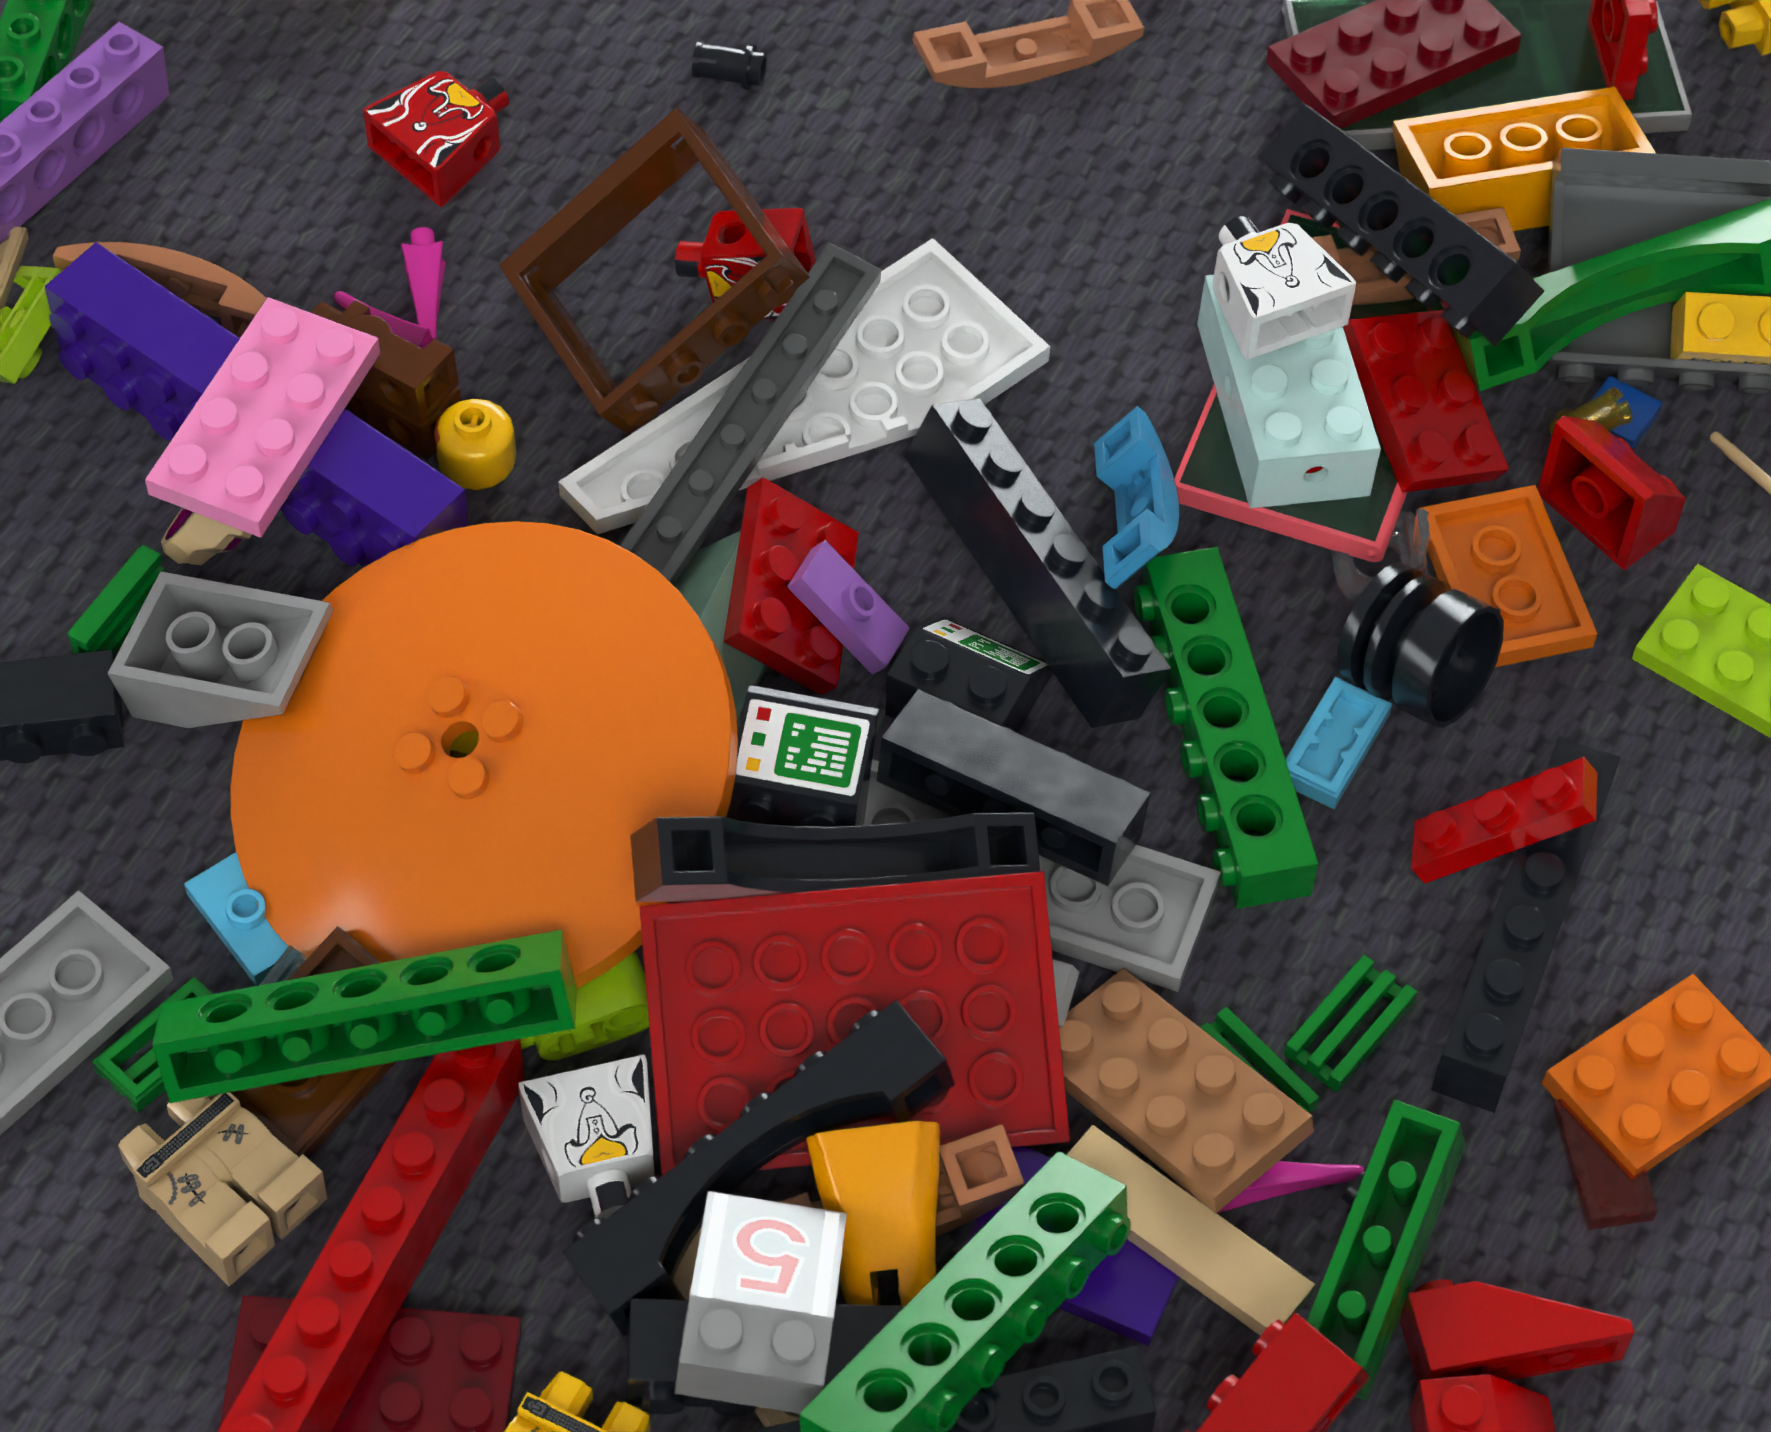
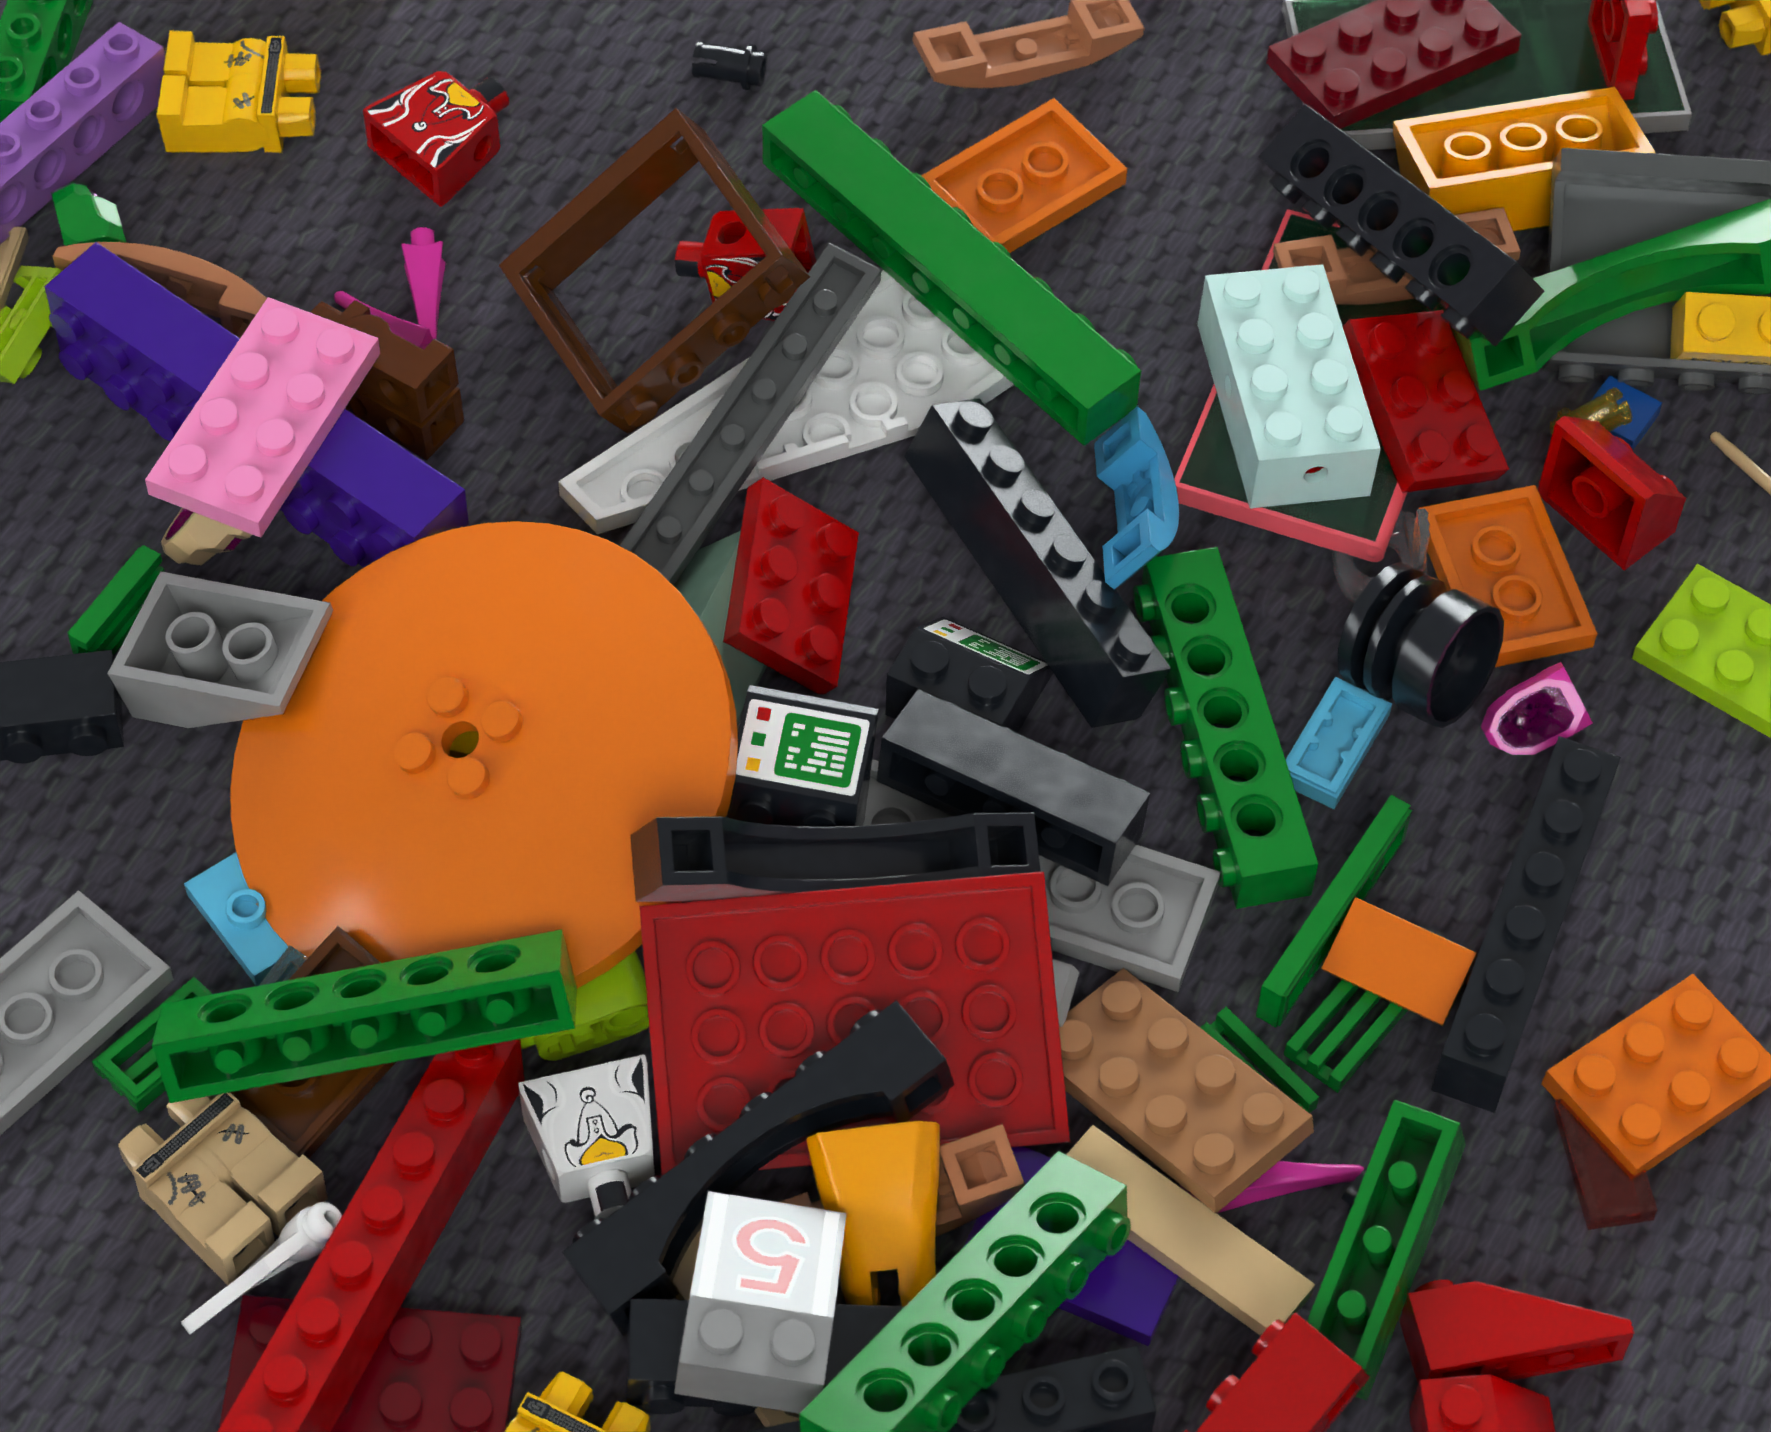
(85, 216): none -> green rock
(235, 94): none -> yellow hips
(299, 1241): none -> white arm
(475, 444): yellow head -> none
(848, 607): medium lavender plate -> none
(951, 267): none -> green brick
(1028, 176): none -> orange plate
(1278, 286): white torso -> none
(1320, 929): none -> green tile
(1399, 961): none -> orange panel
(1505, 820): red plate -> none
(1536, 713): none -> rock

